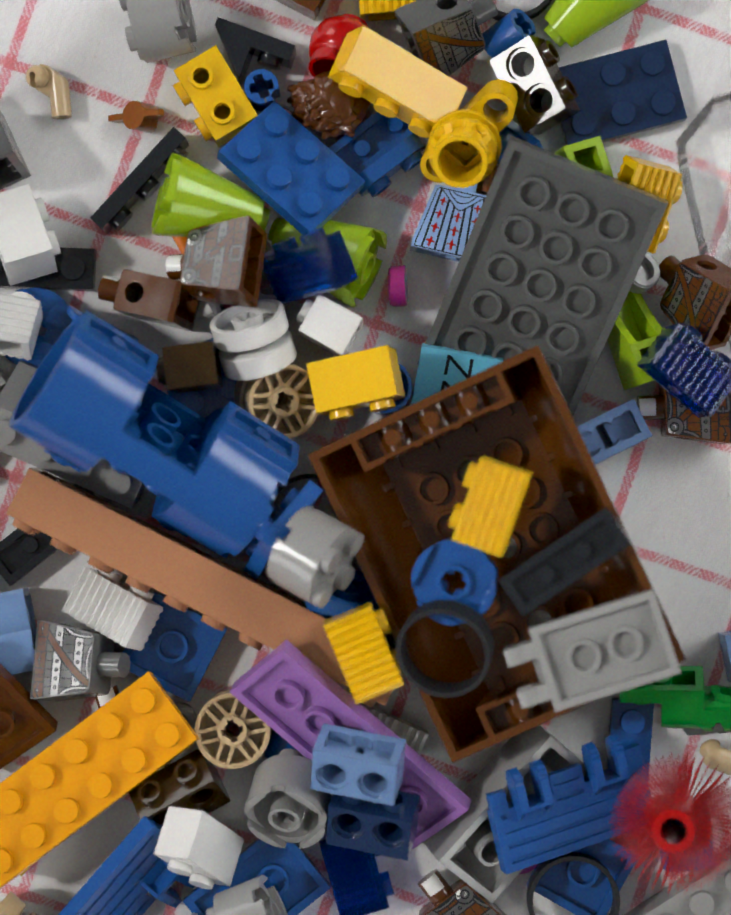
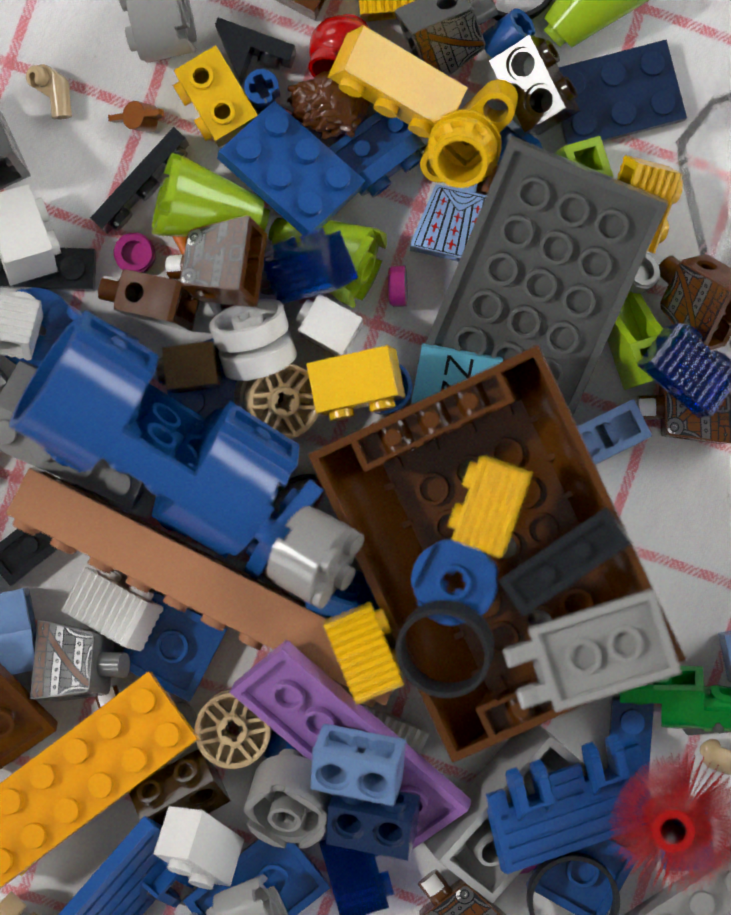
(134, 252): none -> dark pink tile

